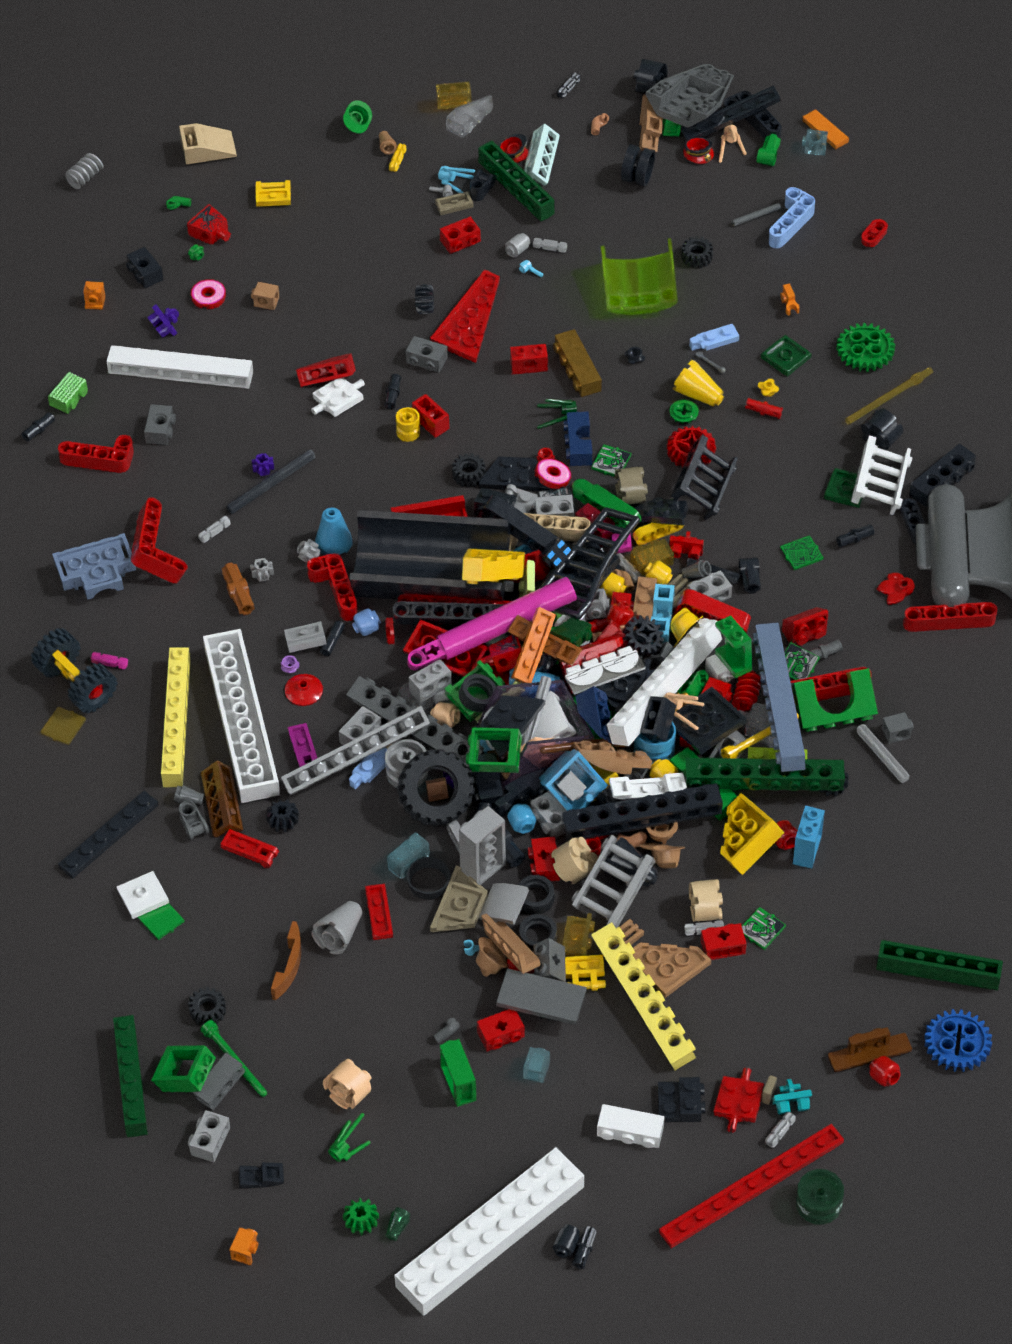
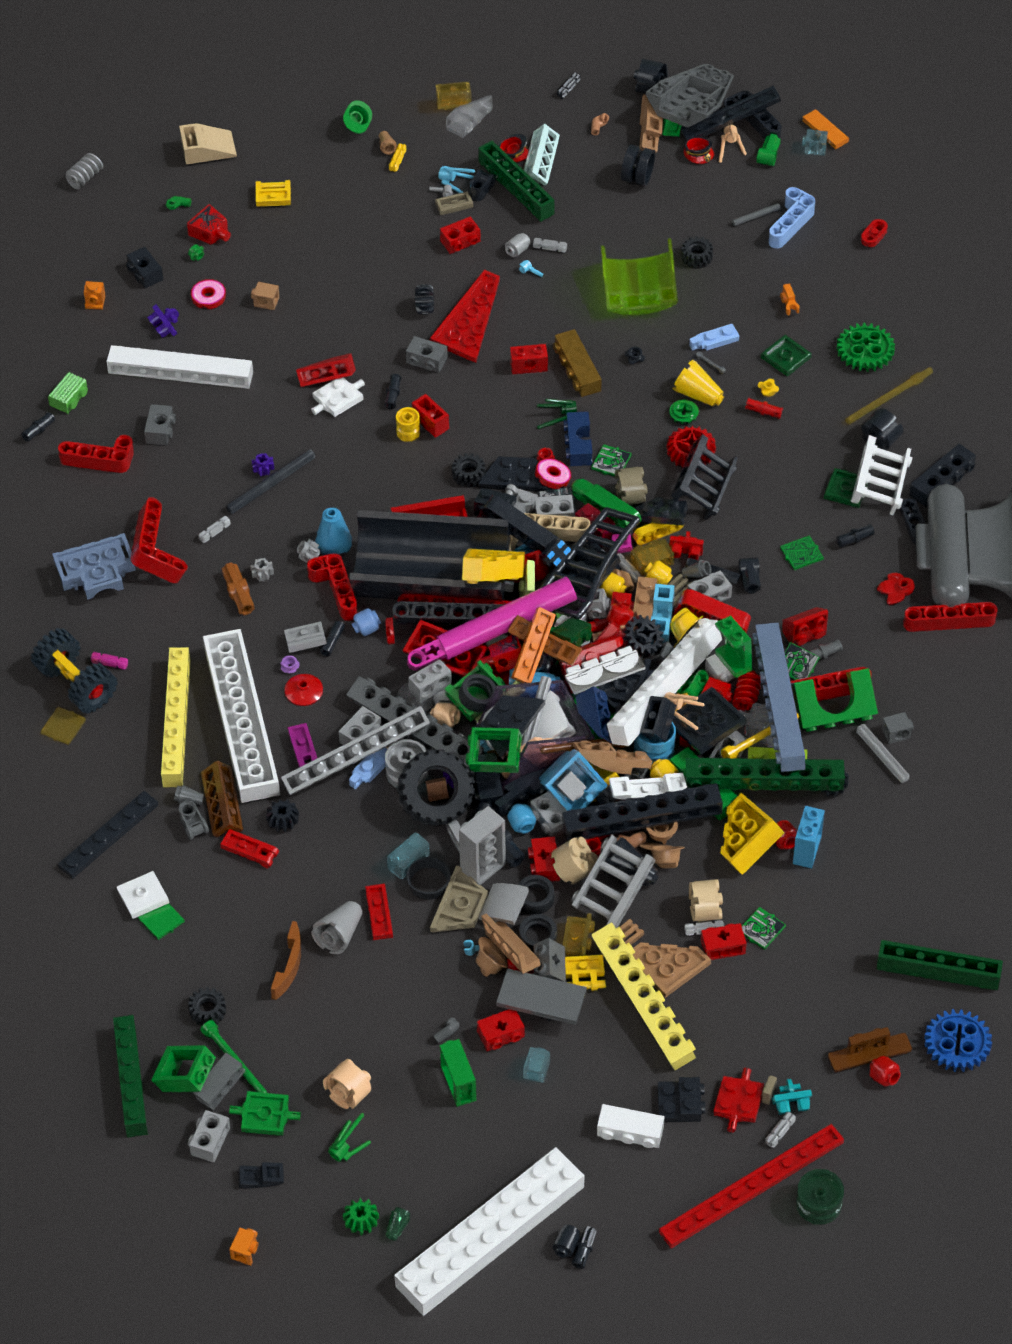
(265, 1113): none -> green plate

